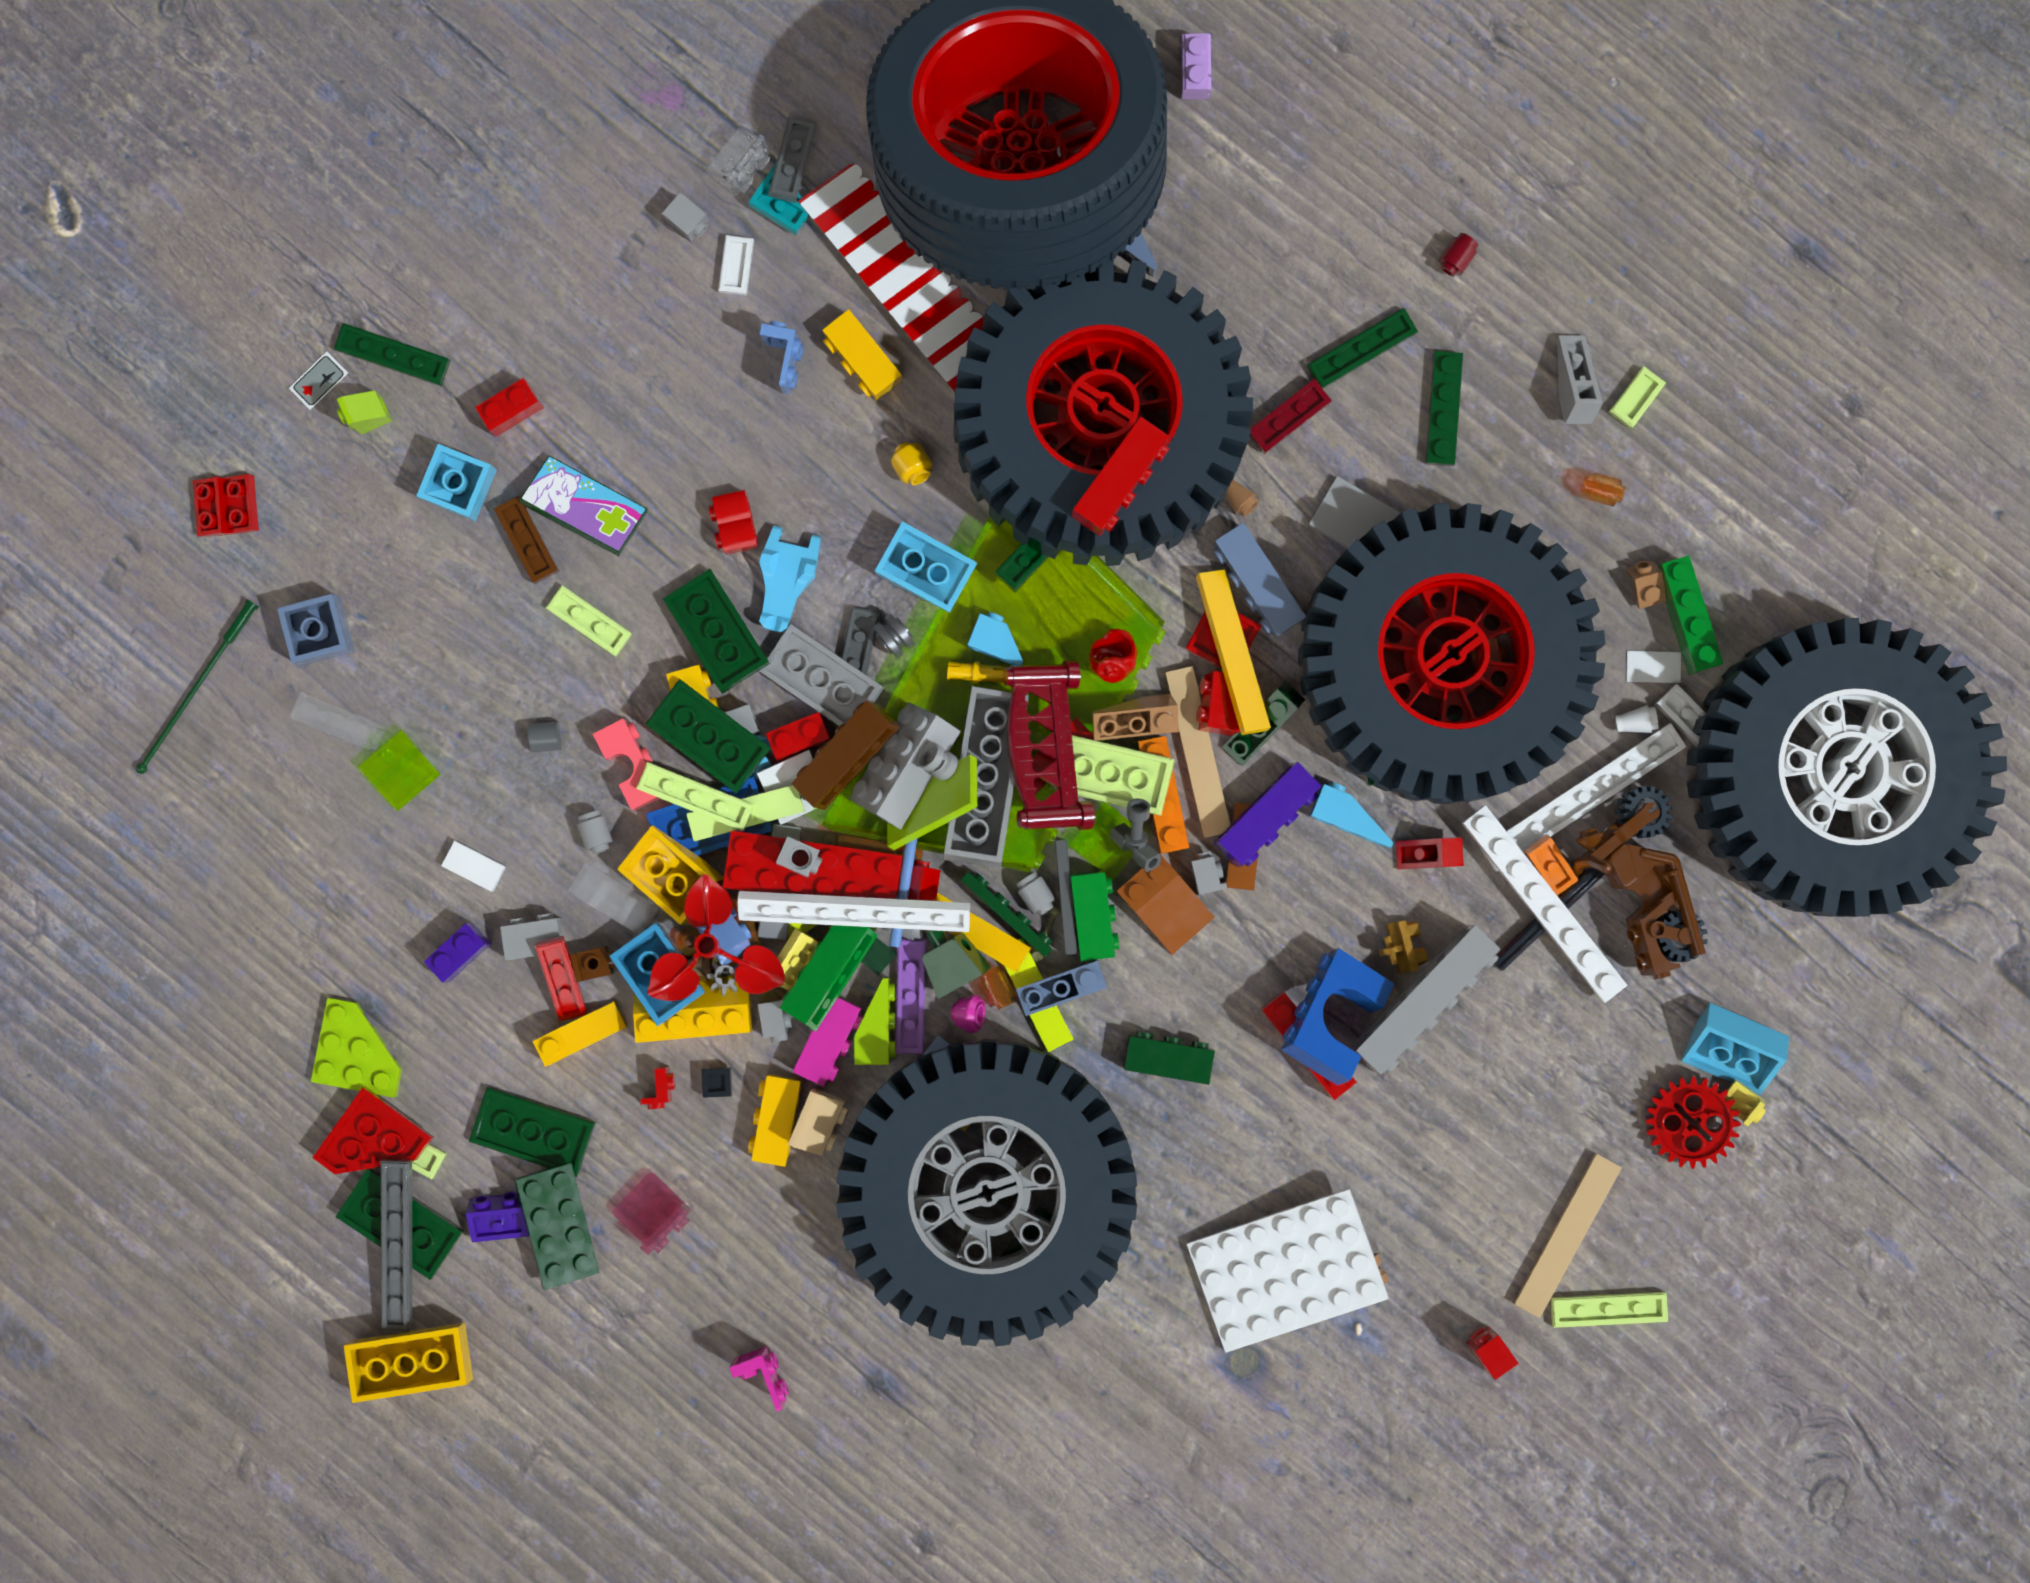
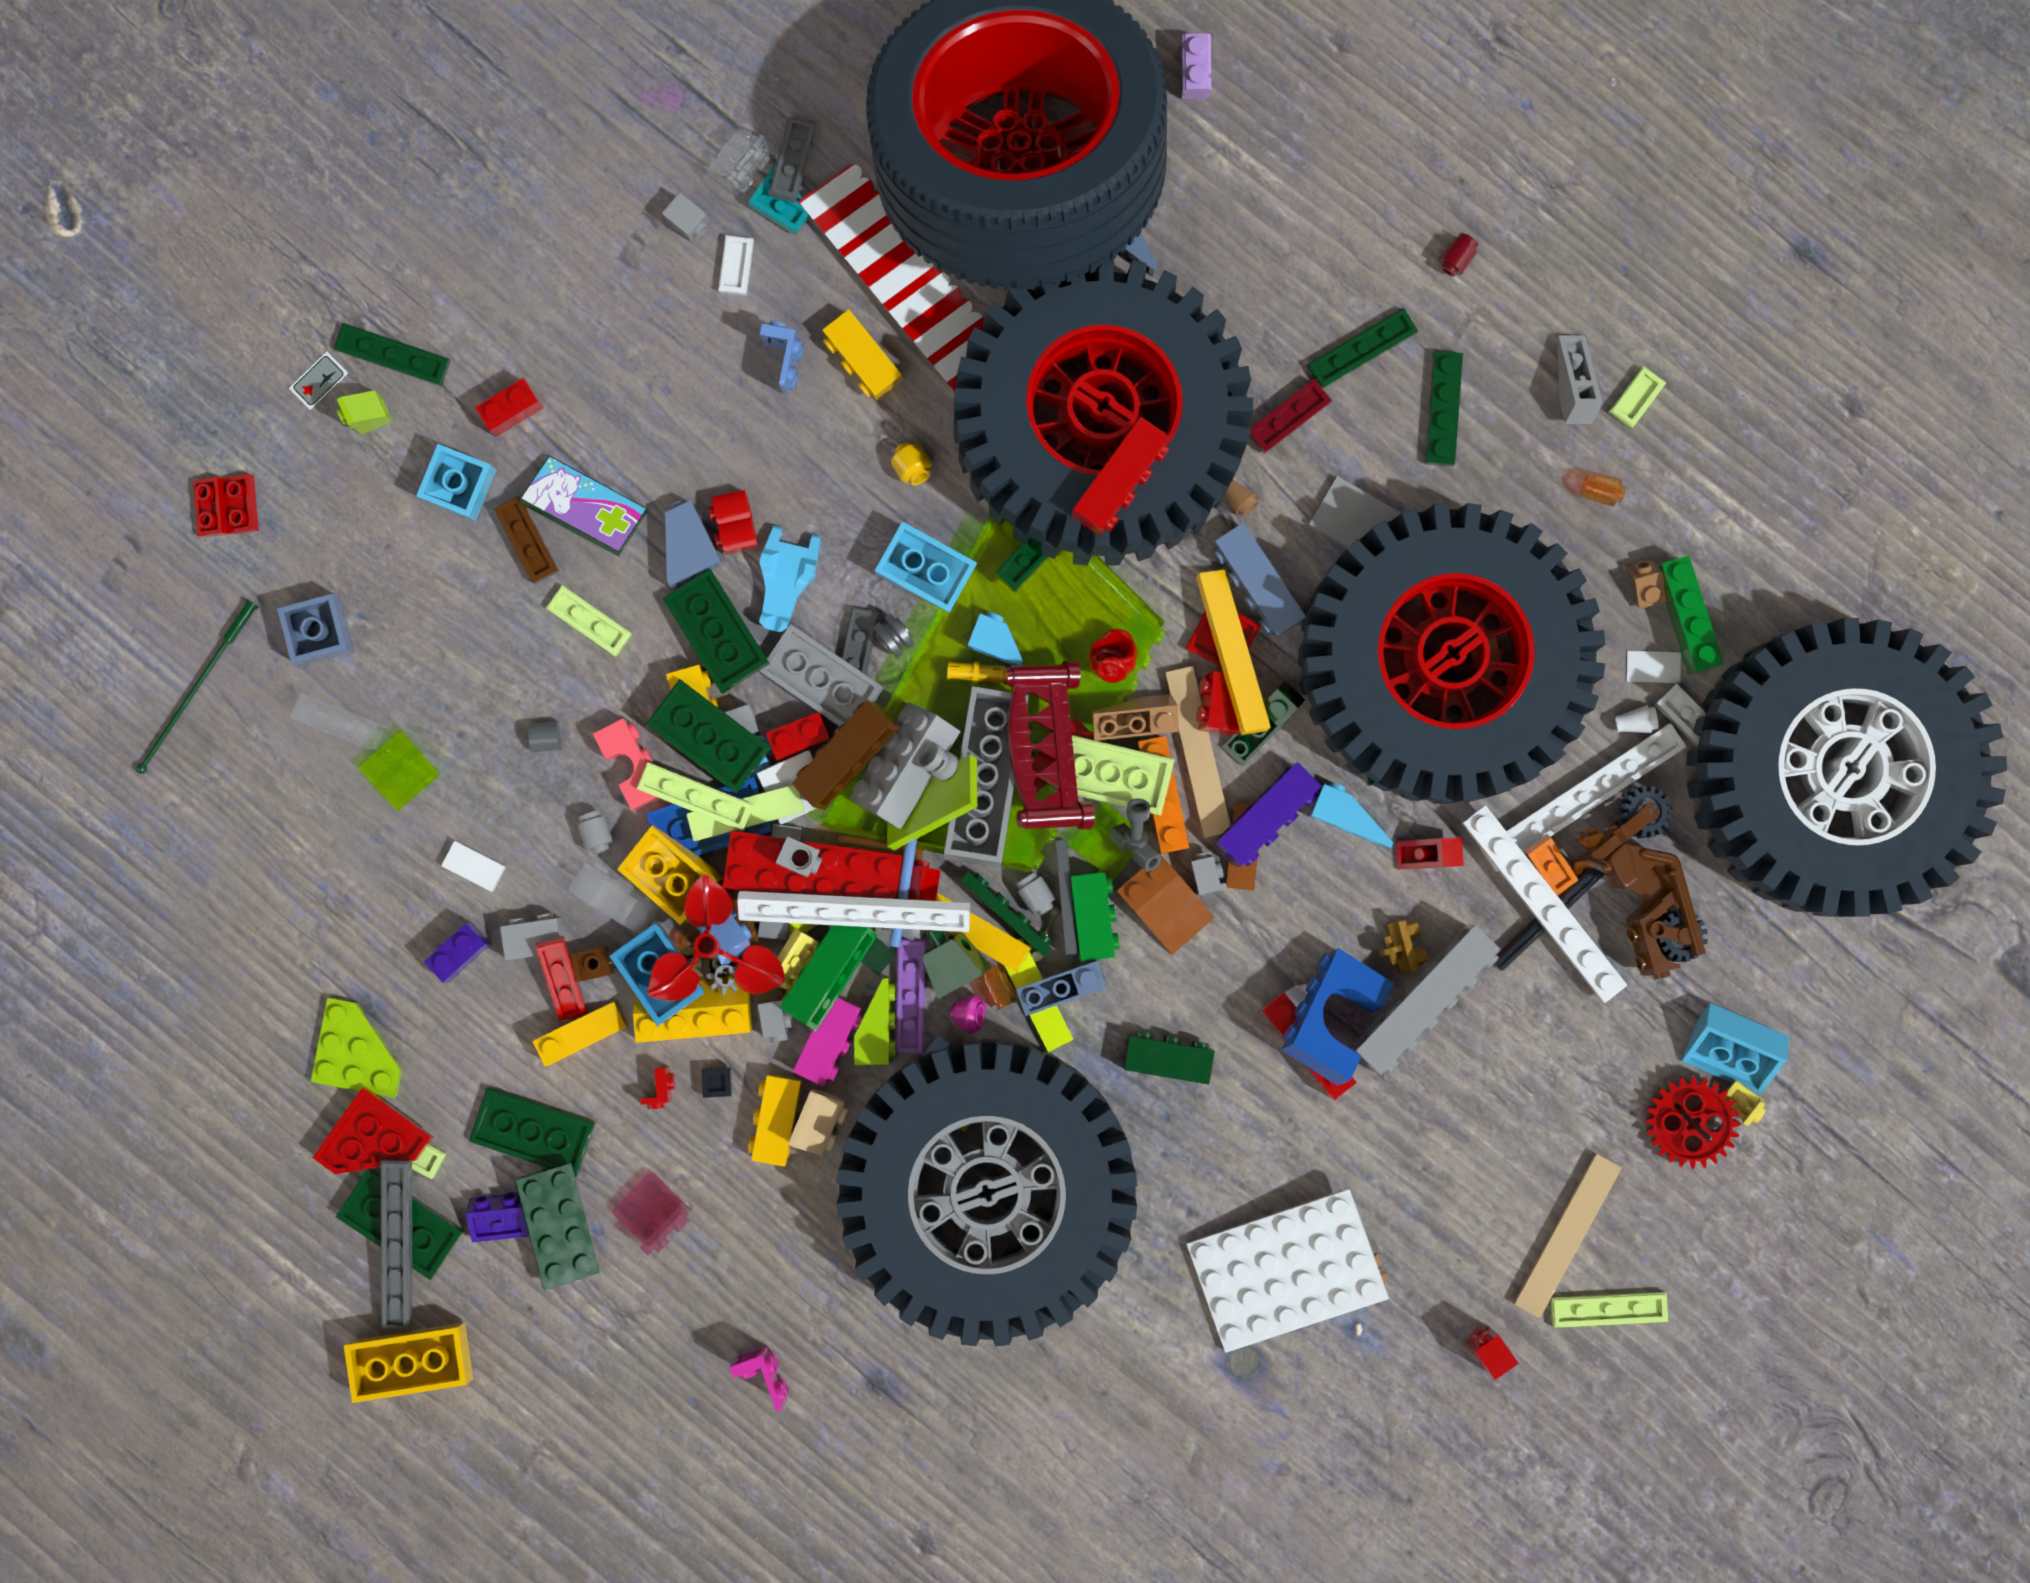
(687, 545): none -> sand blue slope

